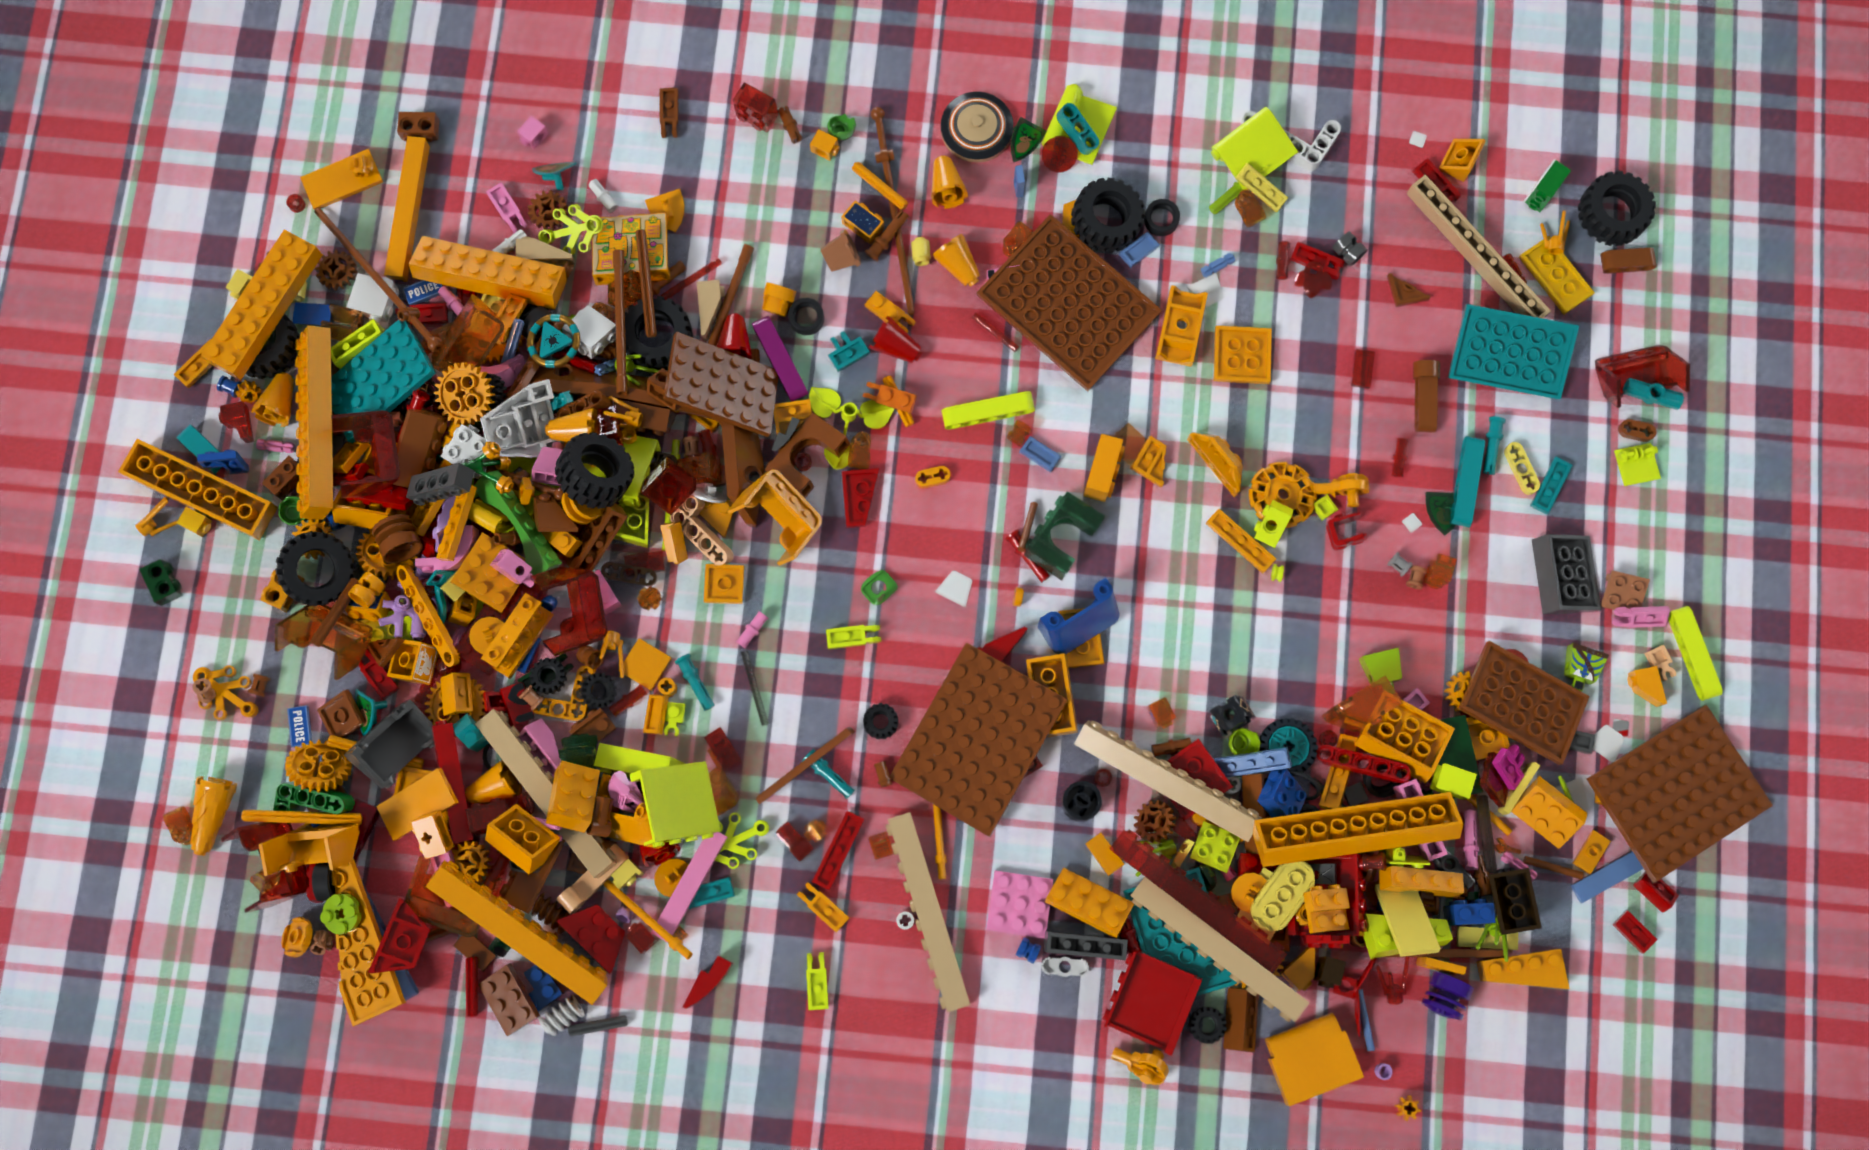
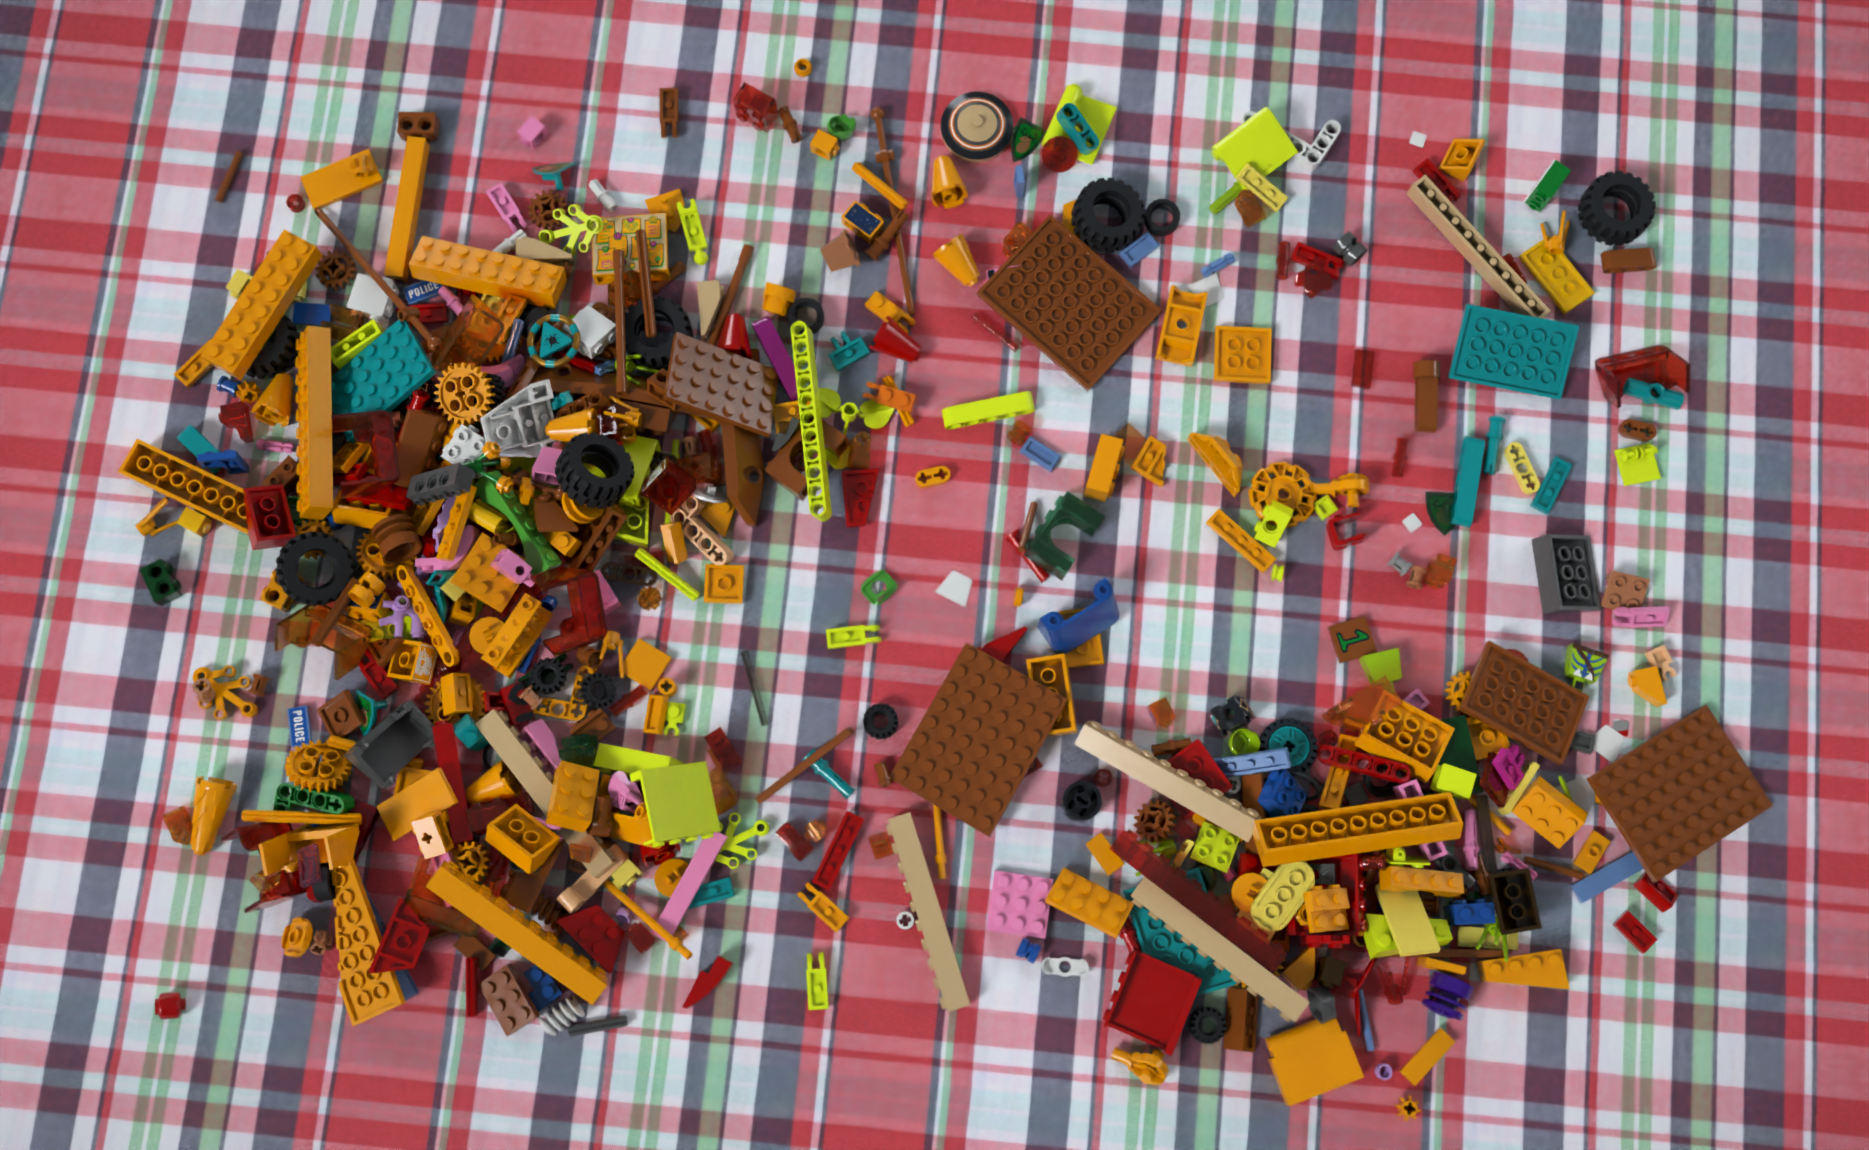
(170, 1005): none -> red head
(229, 176): none -> dark orange bar
(268, 517): none -> red slope
(309, 865): none -> clear pink tile
(331, 917): lime plate -> none
(580, 853): none -> clear orange slope
(667, 574): none -> neon yellow axle
(691, 674): teal pin -> none
(692, 278): clear red bar -> none
(693, 231): none -> neon yellow plate
(752, 629): bright pink pin -> none
(786, 507): light orange windscreen -> none
(803, 63): none -> light orange plate
(813, 428): none -> neon yellow beam
(921, 251): light yellow brick -> none
(1085, 945): dark grey brick -> none
(1321, 1004): none -> dark grey piece
(1352, 639): none -> dark orange tile
(1405, 293): dark orange tile -> none
(1427, 1056): none -> light orange tile
(1694, 653): neon yellow beam -> none

